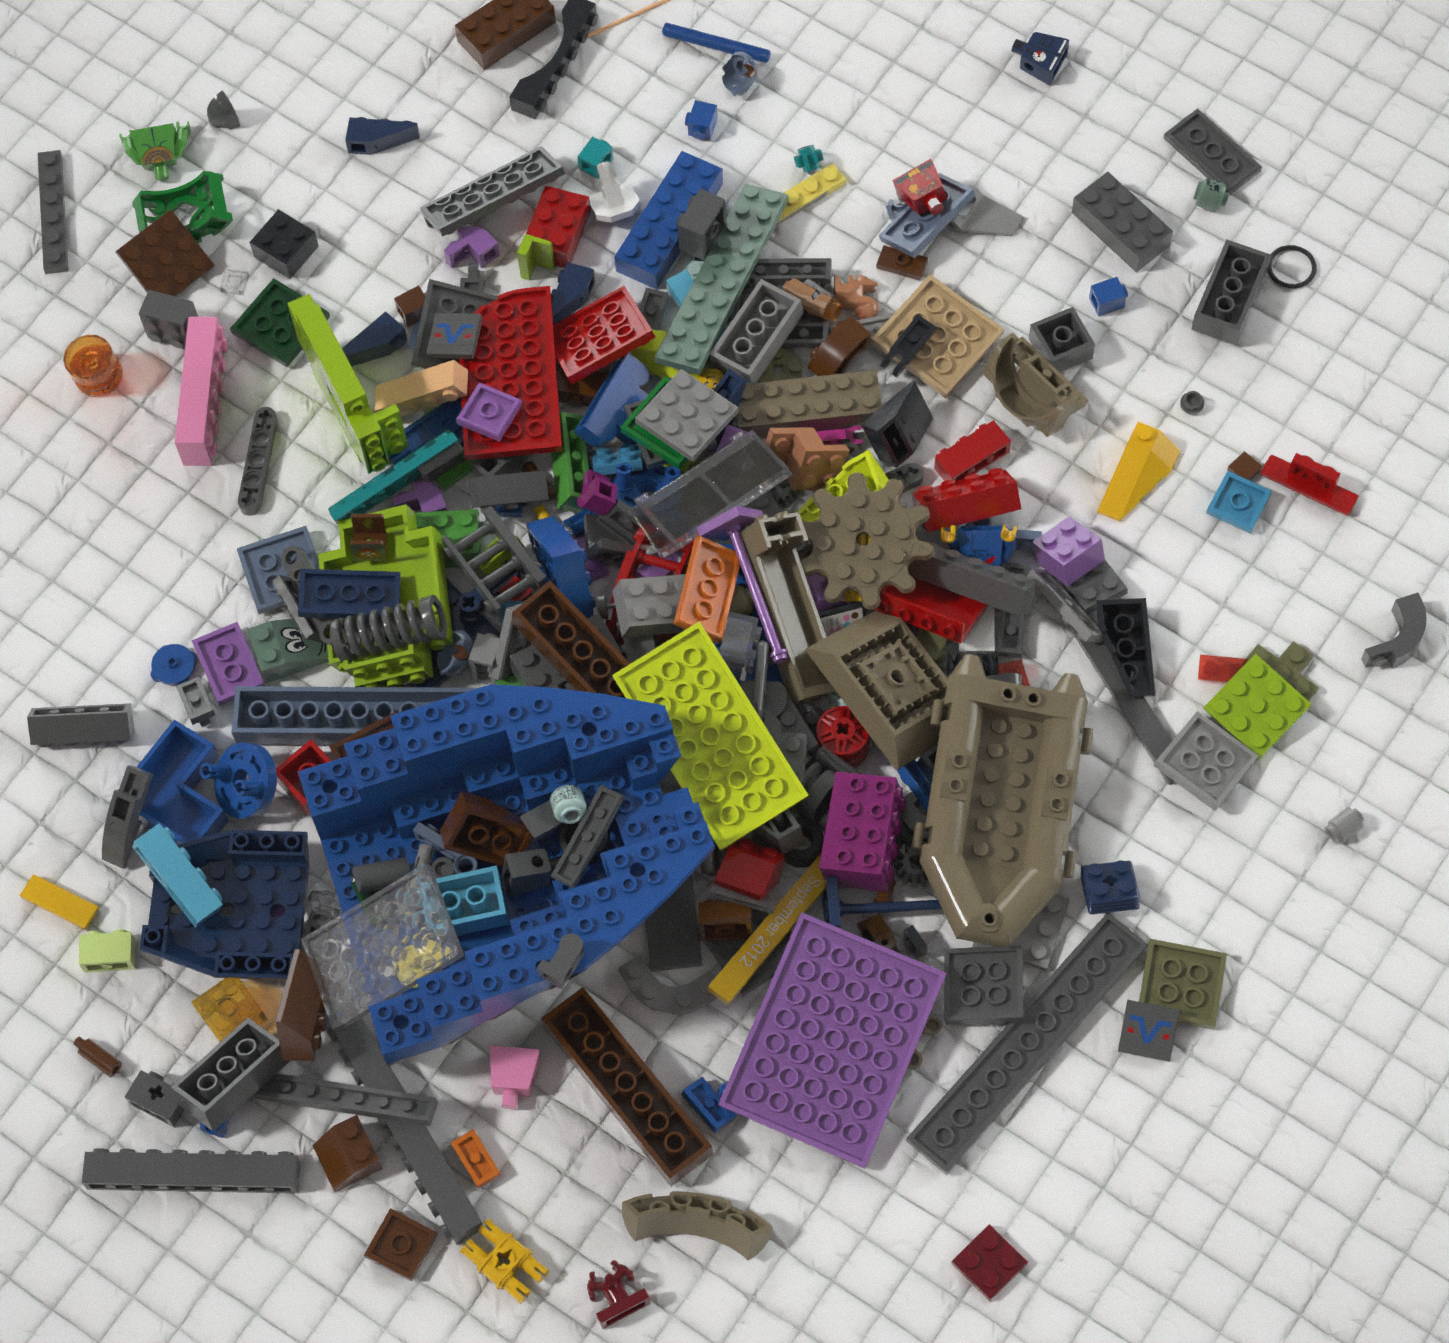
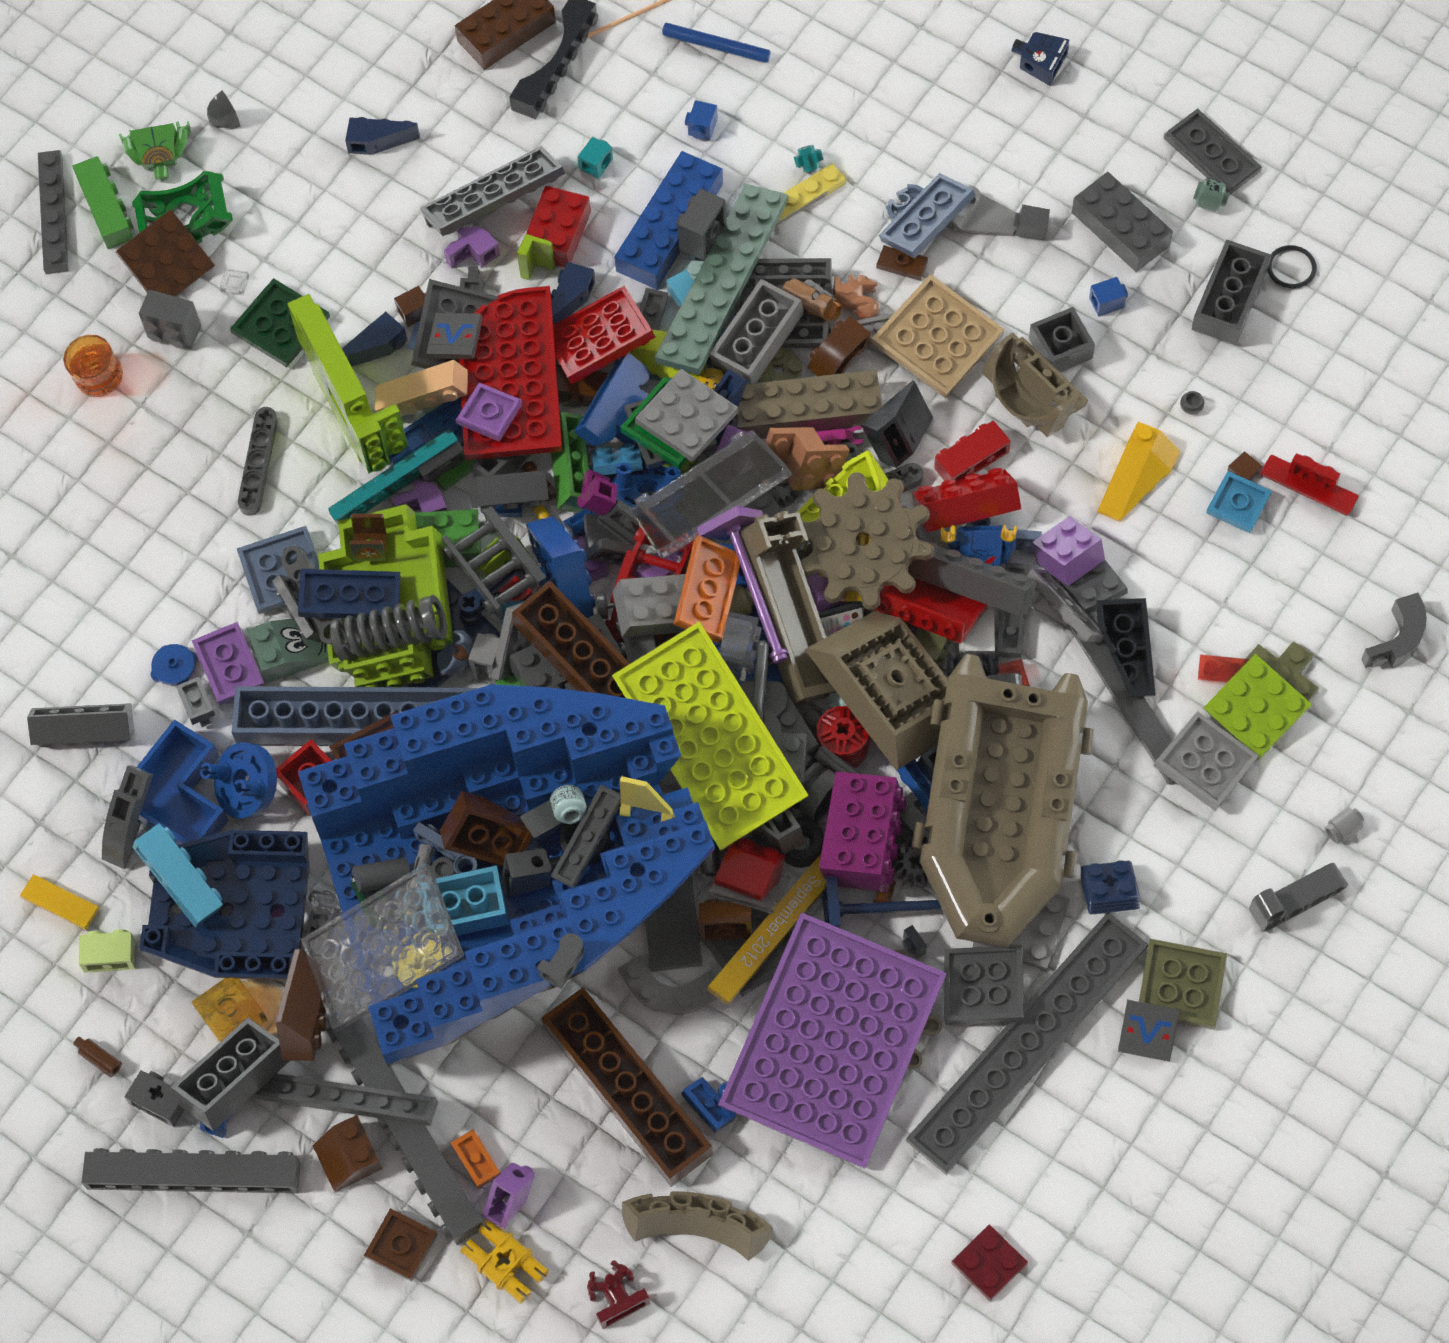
(103, 203): none -> bright green brick
(200, 391): bright pink brick -> none
(284, 244): black brick -> none
(512, 1183): none -> medium lavender torso
(513, 1073): bright pink torso -> none
(614, 201): white piece -> none
(641, 795): none -> light yellow flag
(739, 73): sand blue hair -> none
(877, 931): dark brown leg -> none
(909, 344): black hinge -> none
(921, 189): torso -> none
(1031, 222): none -> dark grey brick
(1277, 907): none -> dark grey beam

